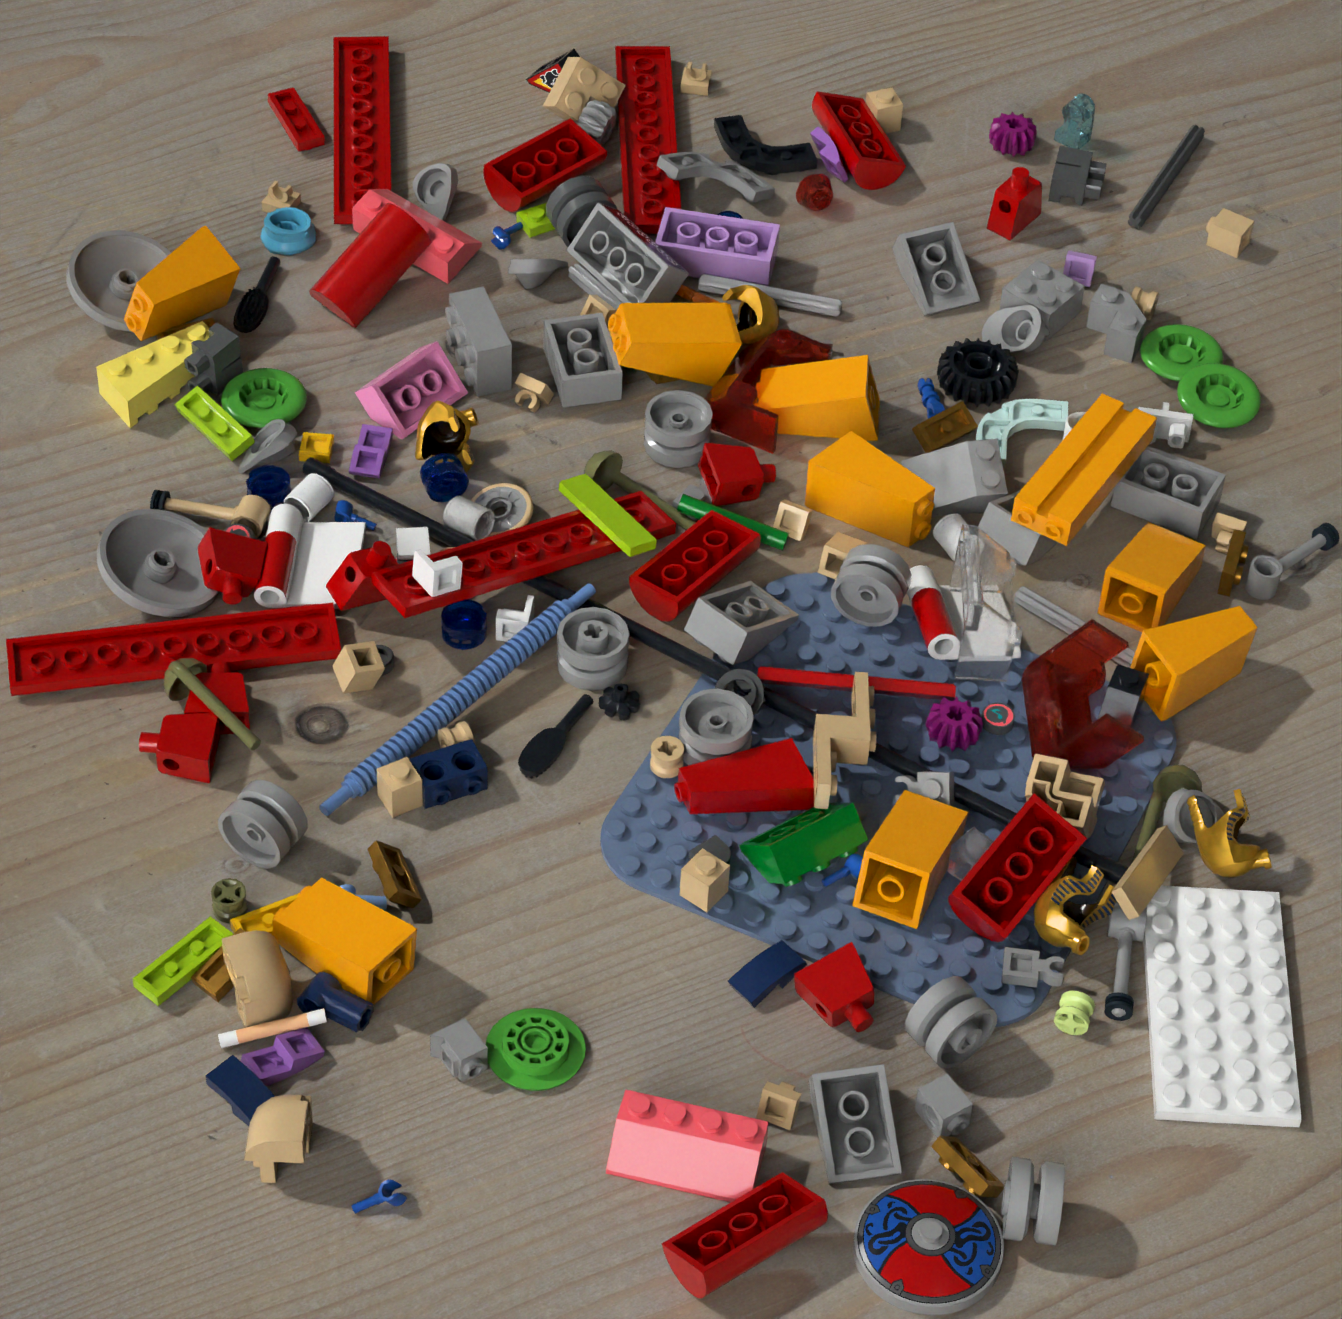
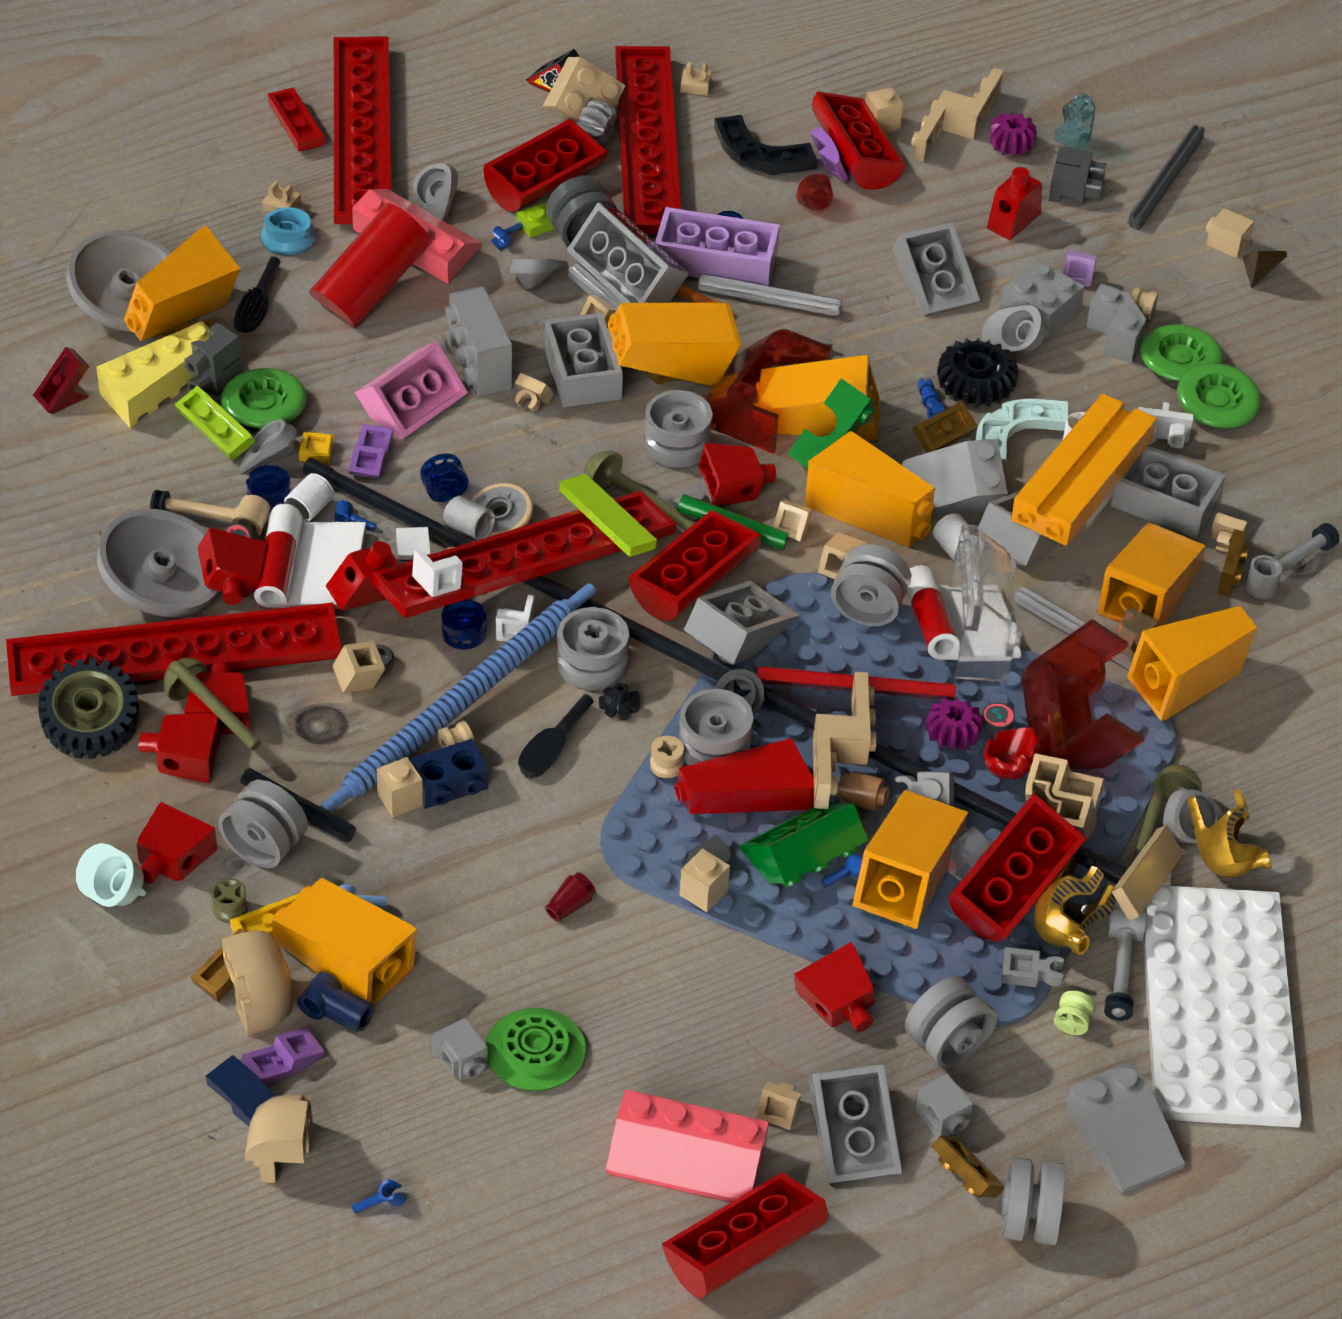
(61, 384): none -> dark red slope
(92, 730): none -> wheel
(109, 876): none -> light aqua piece
(174, 844): none -> red torso
(180, 962): lime plate -> none
(272, 1028): light nougat bar -> none
(313, 812): none -> black axle
(394, 874): pearl gold plate -> none
(445, 431): piece -> none
(570, 896): none -> dark red cone
(698, 164): light grey plate -> none
(756, 315): pearl gold piece -> none
(765, 972): dark blue slope -> none
(851, 411): none -> green arch
(863, 790): none -> medium nougat brick
(928, 1247): dish -> none
(957, 114): none -> tan bracket
(1011, 753): none -> red hair
(1124, 1127): none -> light grey slope
(1125, 694): slope -> none
(1132, 627): none -> dark tan leg
(1261, 263): none -> dark brown slope

